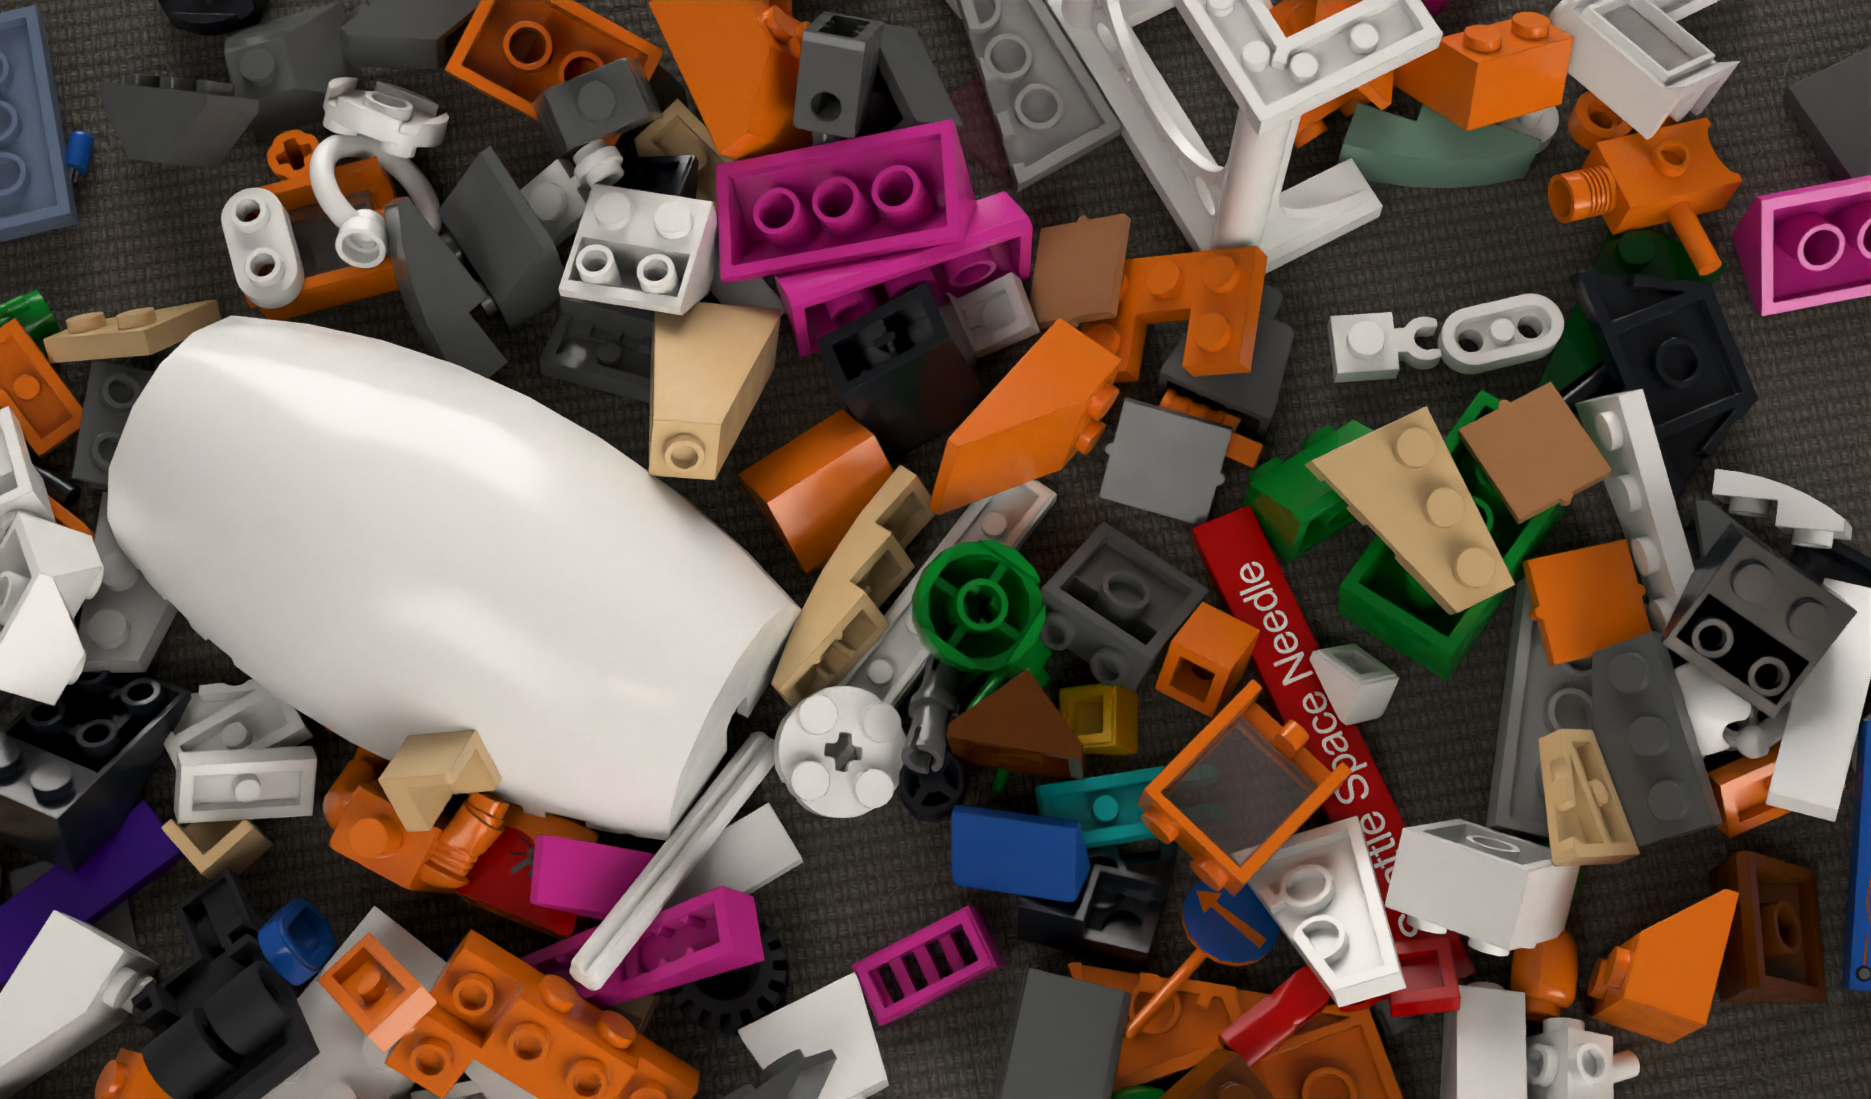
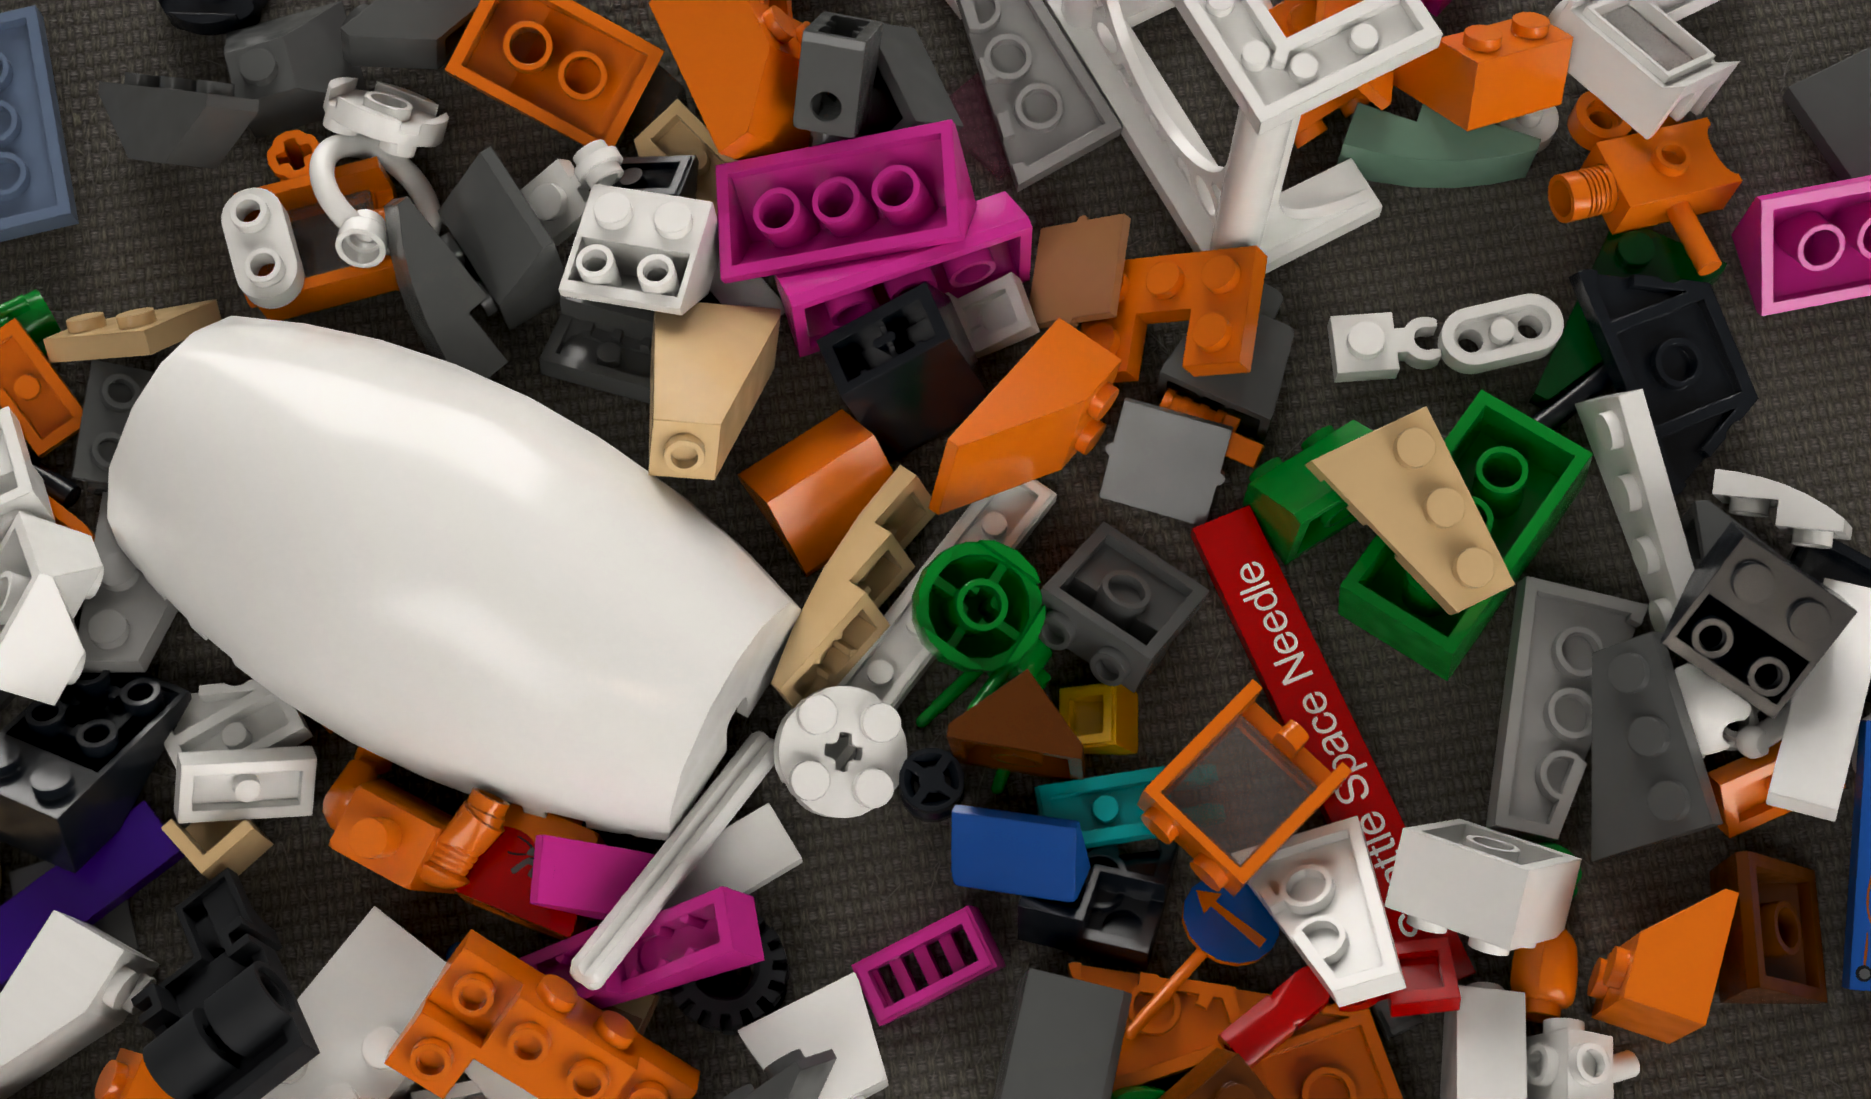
(78, 153): blue piece -> none
(297, 941): blue tile -> none
(377, 992): orange plate -> none
(432, 770): tan panel -> none
(596, 106): dark grey torso -> none
(931, 713): dark grey pin -> none
(1207, 659): orange brick -> none
(1354, 682): white slope -> none
(1534, 452): medium nougat piece -> none
(1582, 802): tan wing -> none
(1585, 600): orange piece -> none

